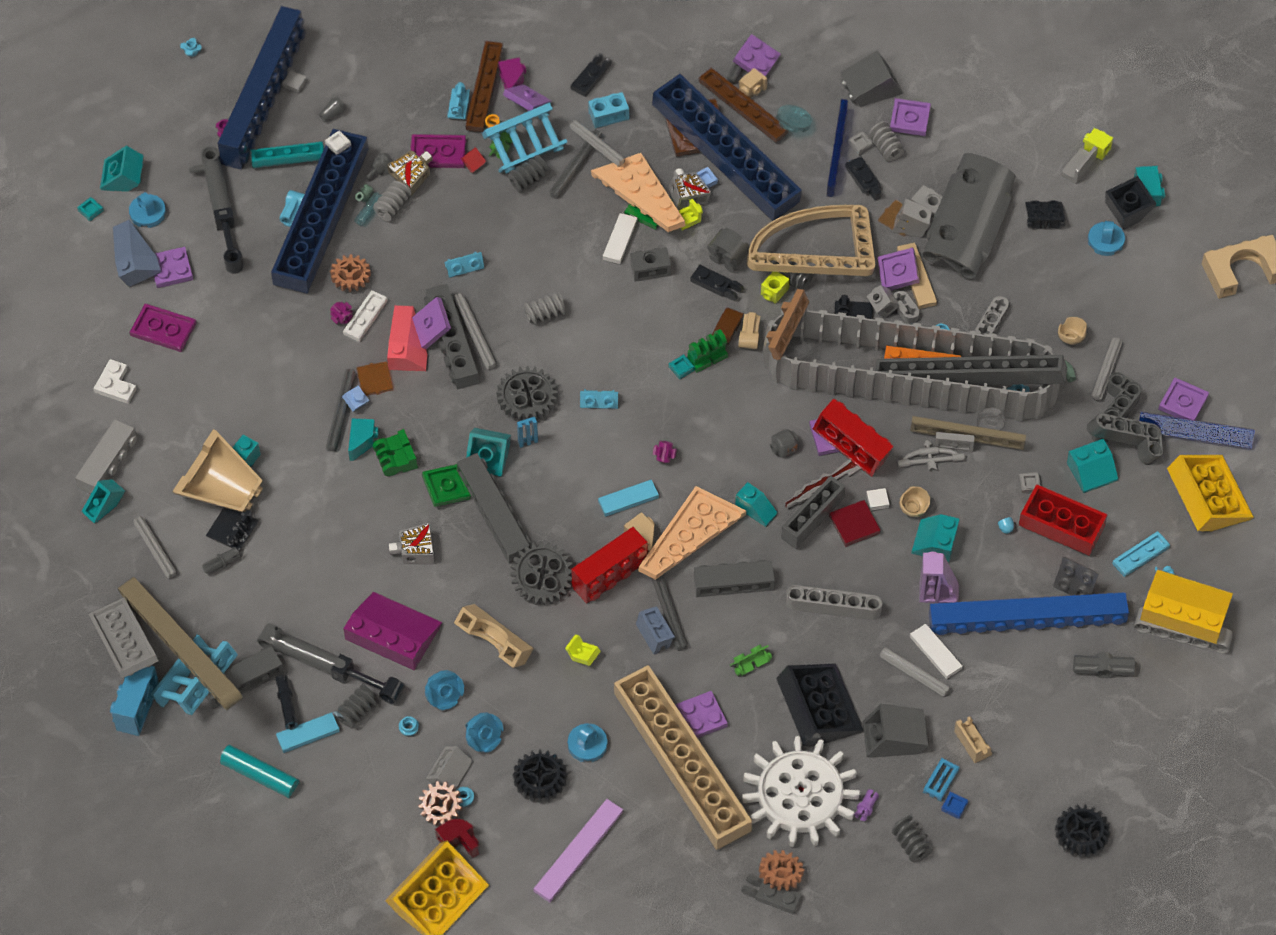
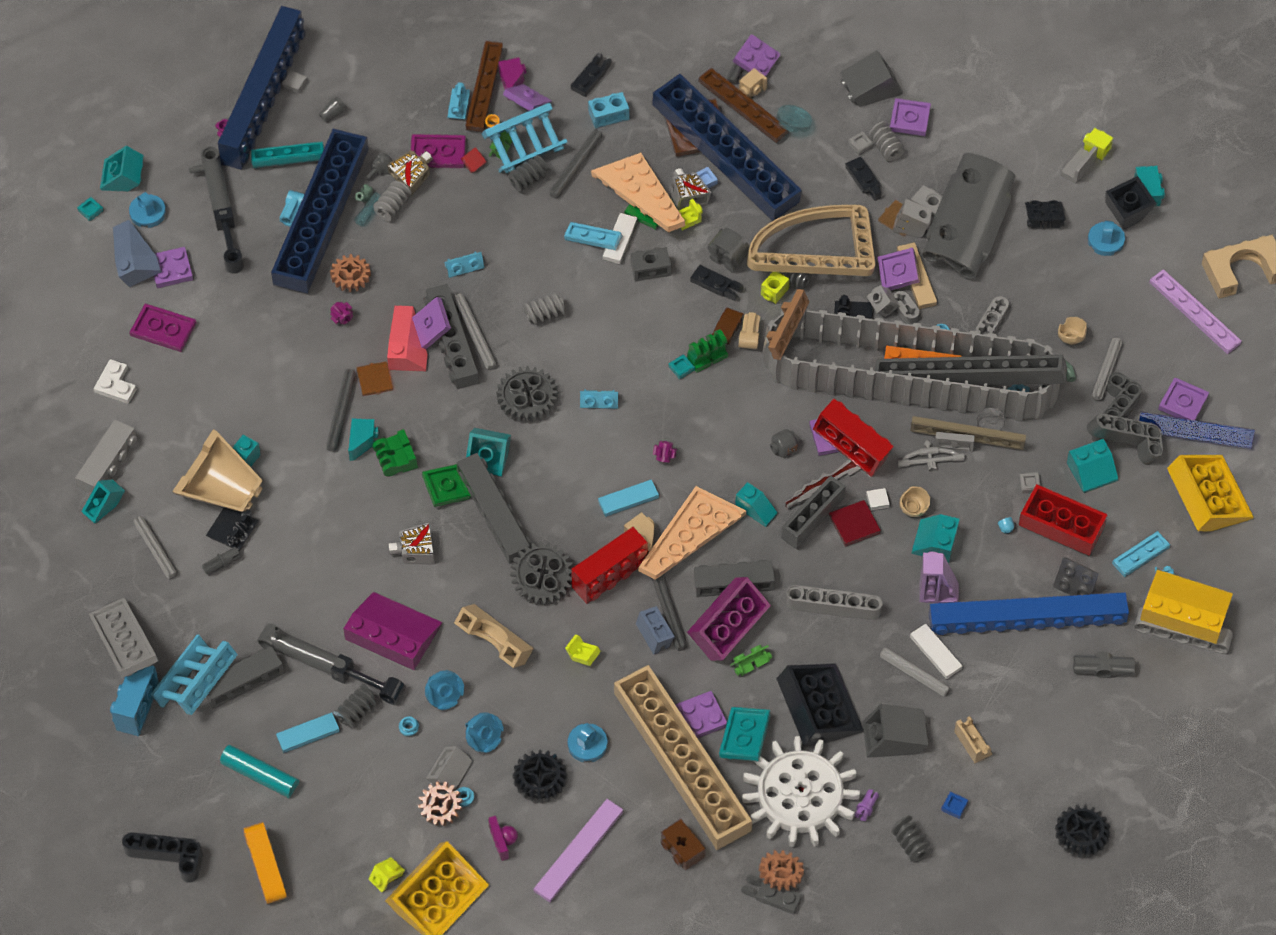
(137, 846): none -> black beam
(180, 643): dark tan beam -> none
(191, 47): medium azure plate -> none
(264, 862): none -> light orange beam
(285, 696): black pin -> none
(337, 142): white tile -> none
(355, 398): light blue plate -> none
(365, 316): white tile -> none
(385, 873): none -> neon yellow bracket
(458, 832): dark red brick -> none
(502, 837): none -> magenta tile
(528, 438): dark azure tile -> none
(593, 236): none -> medium azure tile
(597, 143): light grey axle -> none
(681, 835): none -> reddish brown brick
(728, 618): none -> magenta brick
(745, 733): none -> teal tile
(837, 148): clear blue tile -> none
(933, 793): dark azure tile -> none
(1195, 311): none -> lavender tile

